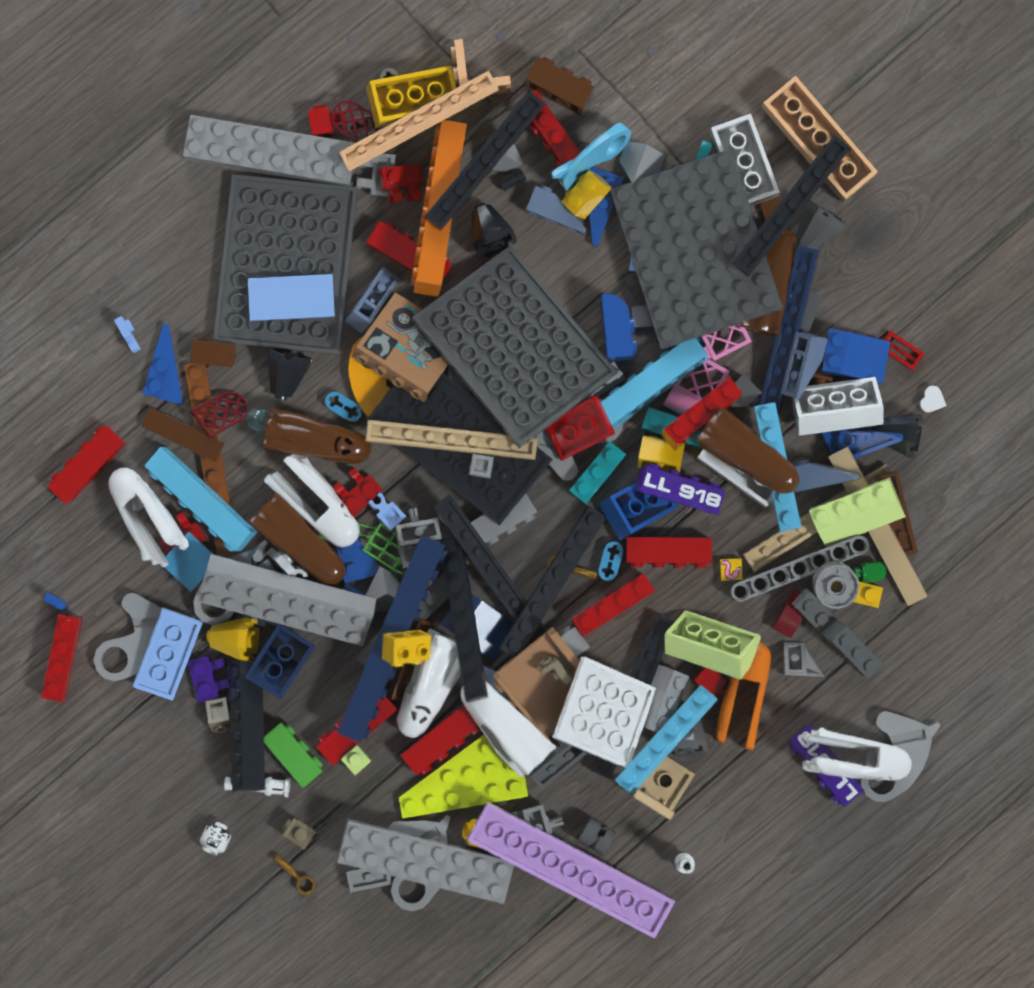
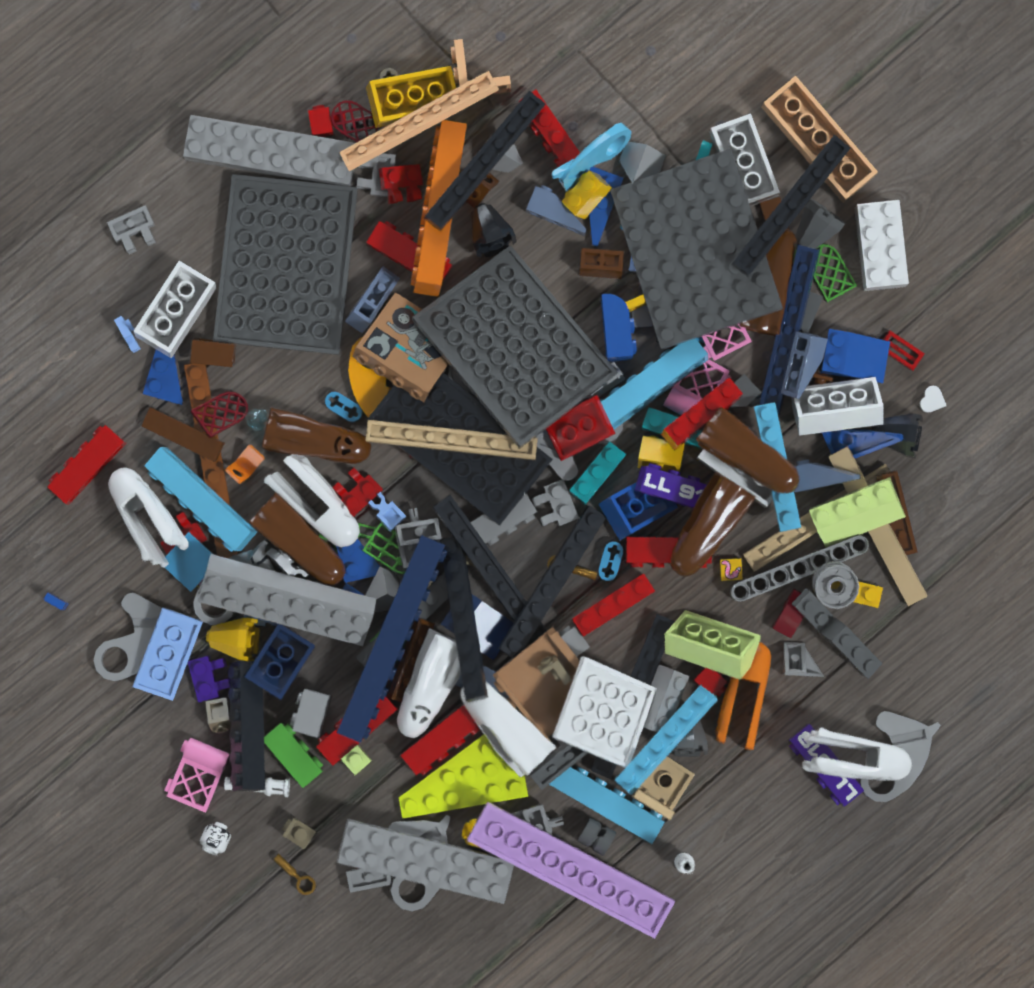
(62, 658): red brick -> none
(132, 224): none -> light grey plate
(175, 309): none -> white brick
(200, 757): none -> bright pink piece
(245, 464): none -> orange bracket
(286, 371): black cone -> none
(291, 297): light blue tile -> none
(311, 712): none -> light grey brick
(406, 647): yellow brick -> none
(481, 466): light grey tile -> none
(482, 190): none -> reddish brown bracket
(512, 179): black pin -> none
(560, 85): reddish brown brick -> none
(560, 502): none -> light grey plate
(601, 263): none -> reddish brown hinge
(609, 803): none -> medium azure brick
(636, 303): none -> yellow tile
(711, 520): none -> reddish brown piece
(846, 271): none -> bright green window
(870, 571): green arm -> none
(881, 245): none -> white brick

